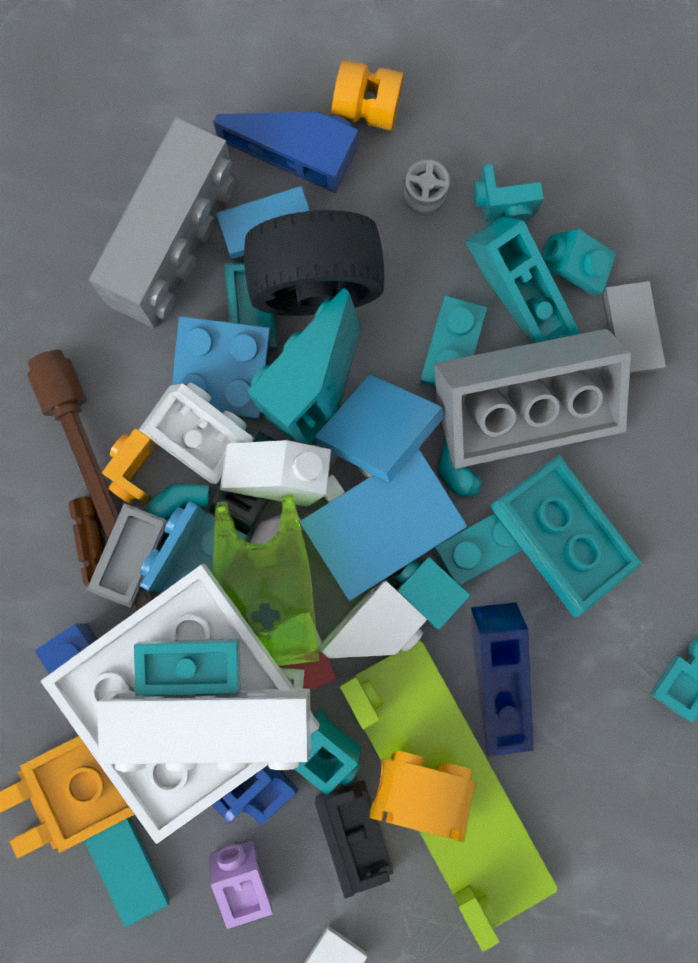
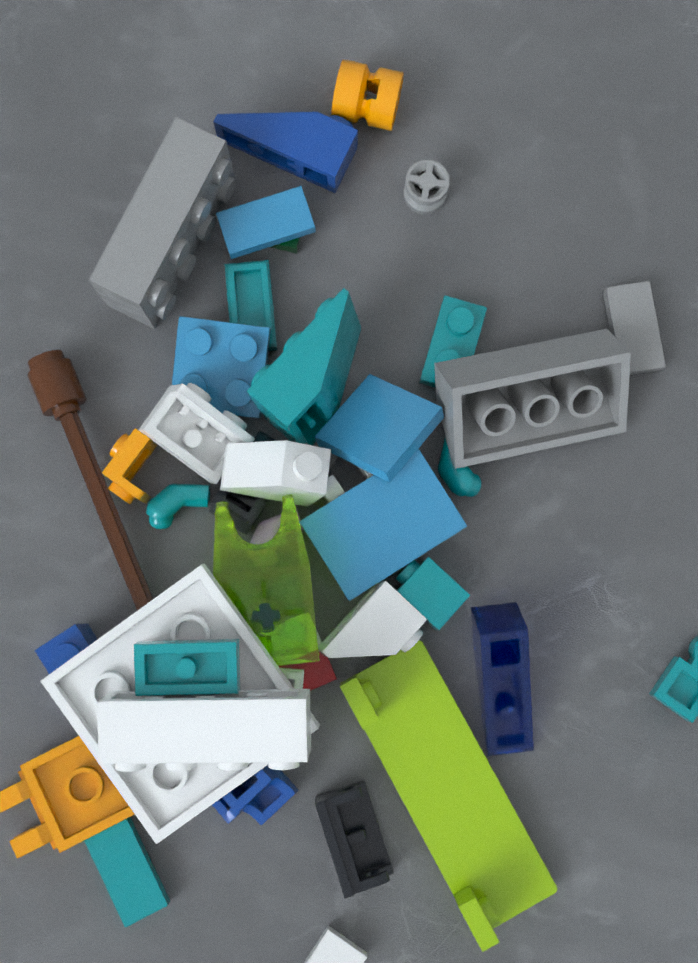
(87, 535): reddish brown axle -> none
(127, 548): light grey tile -> none
(185, 549): dark azure bracket -> none
(239, 884): lavender bracket -> none
(310, 257): black wheel -> none
(333, 767): teal brick -> none
(424, 797): light orange brick -> none
(477, 549): teal plate -> none
(509, 201): teal bracket -> none
(521, 279): teal slope -> none
(566, 536): teal tile -> none
(579, 260): teal bracket -> none

